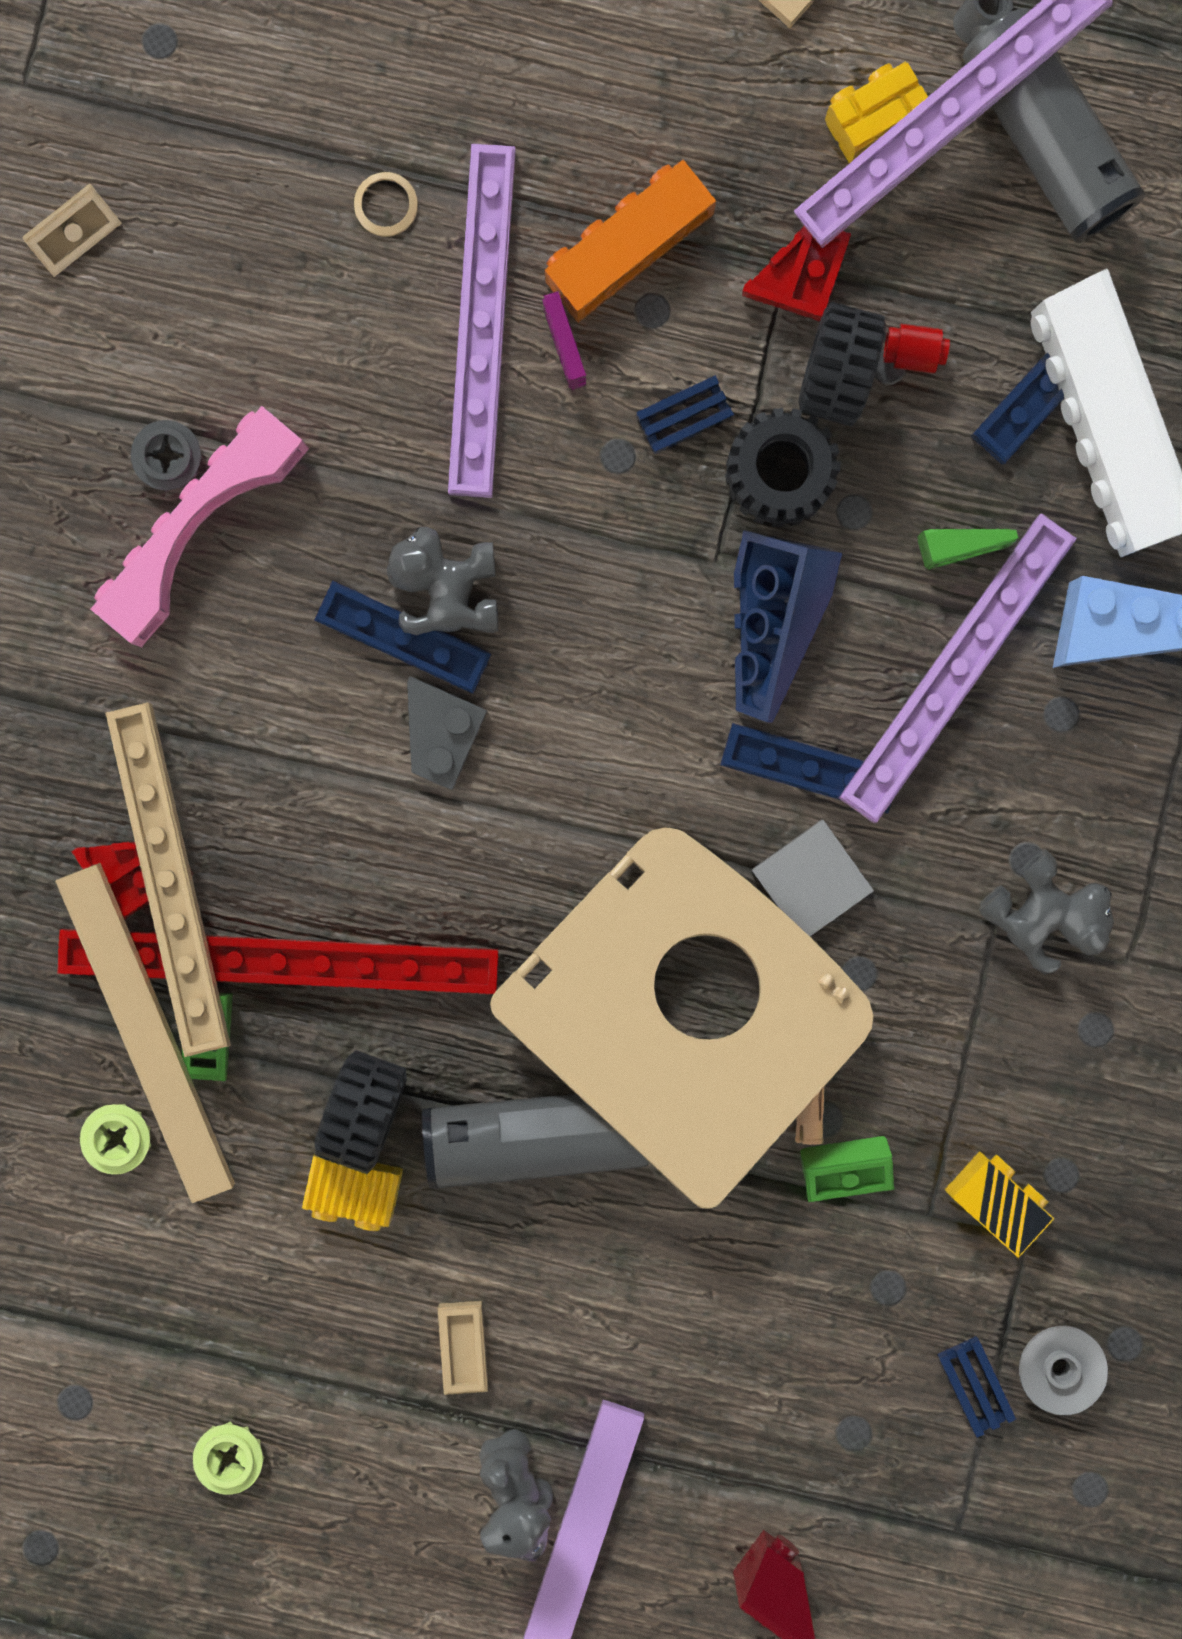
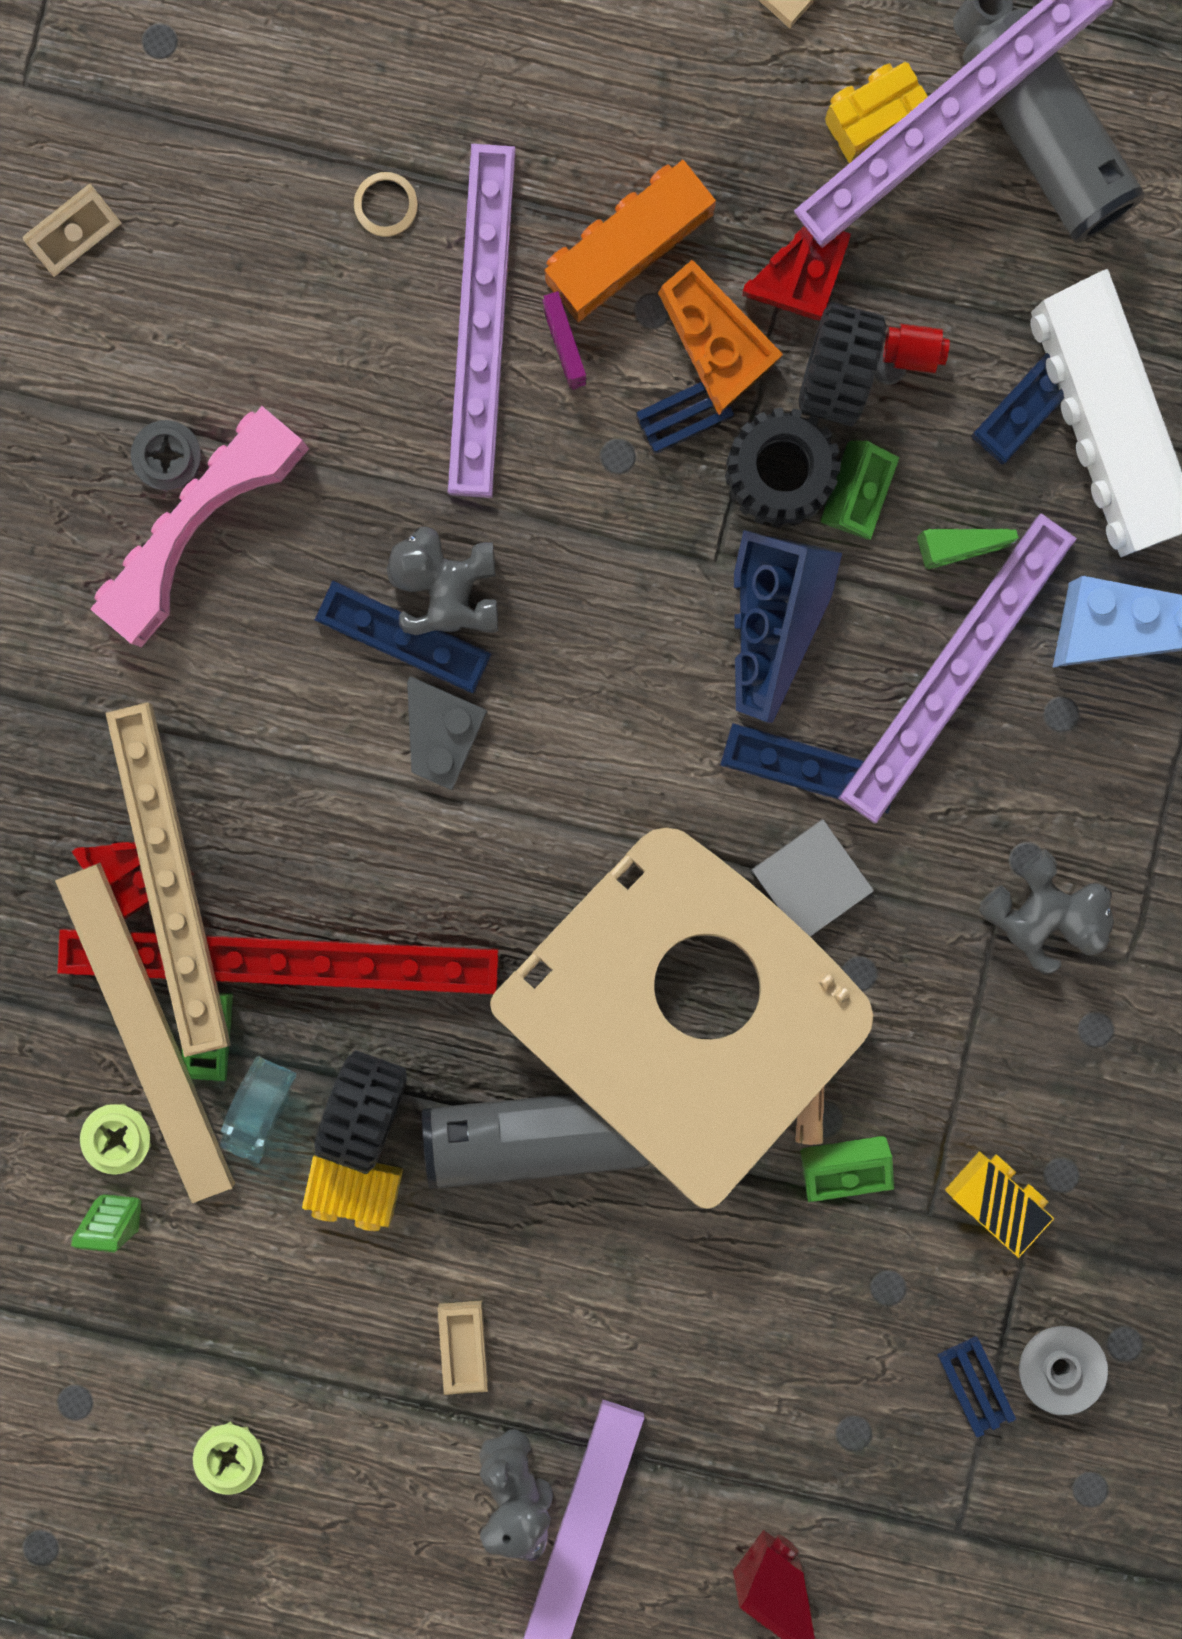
(108, 1223): none -> bright green slope
(256, 1109): none -> clear light blue brick
(717, 336): none -> orange wing
(860, 489): none -> bright green slope

